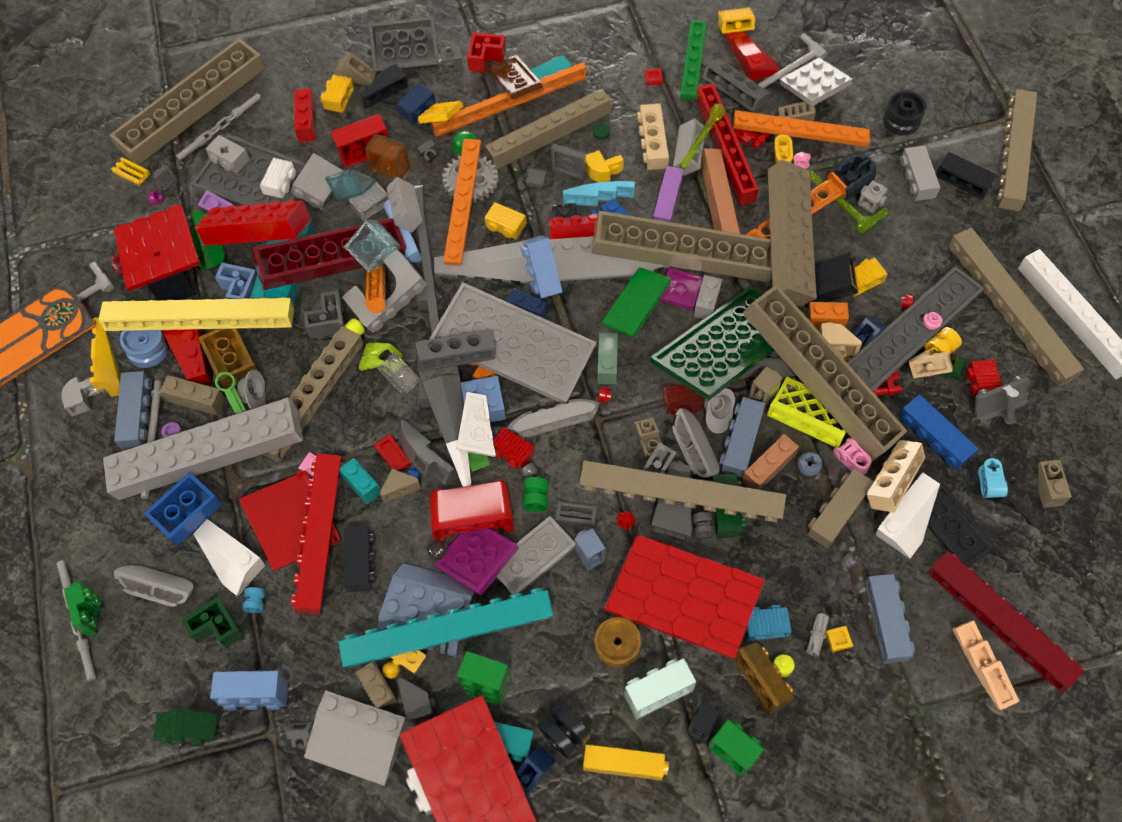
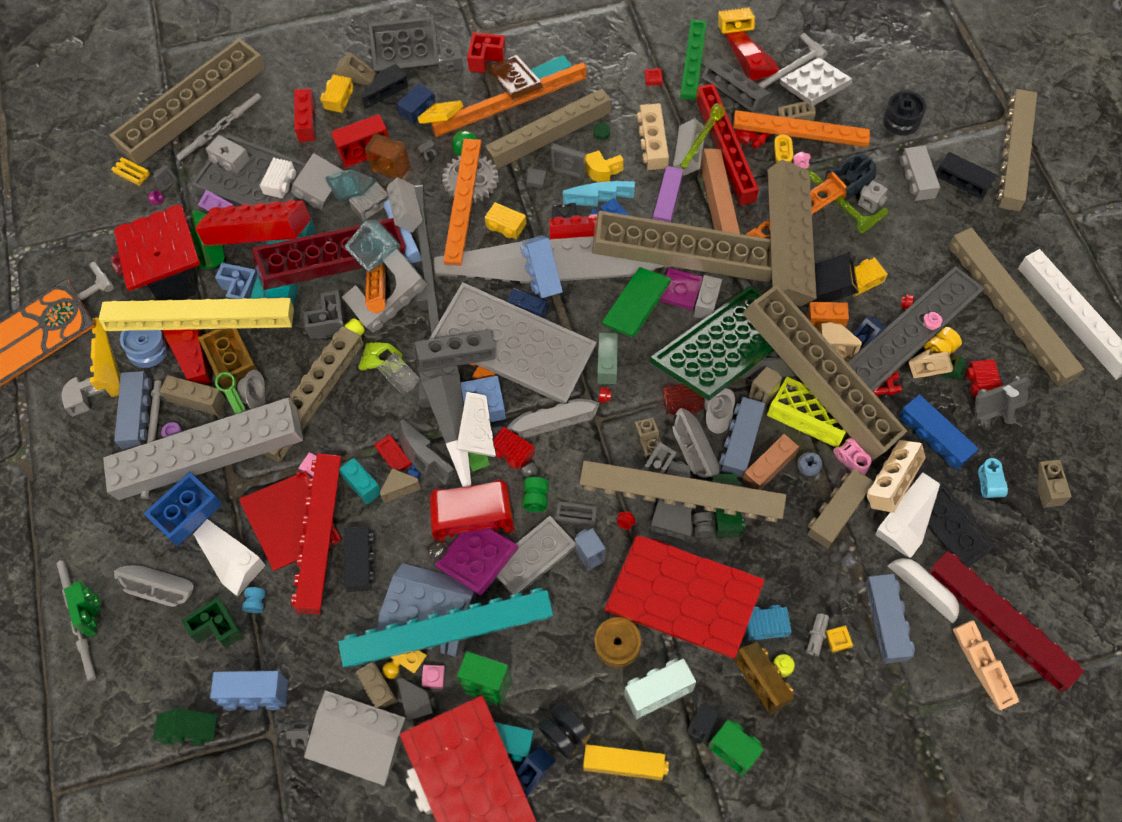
(433, 676): none -> bright pink plate
(927, 587): none -> white brick

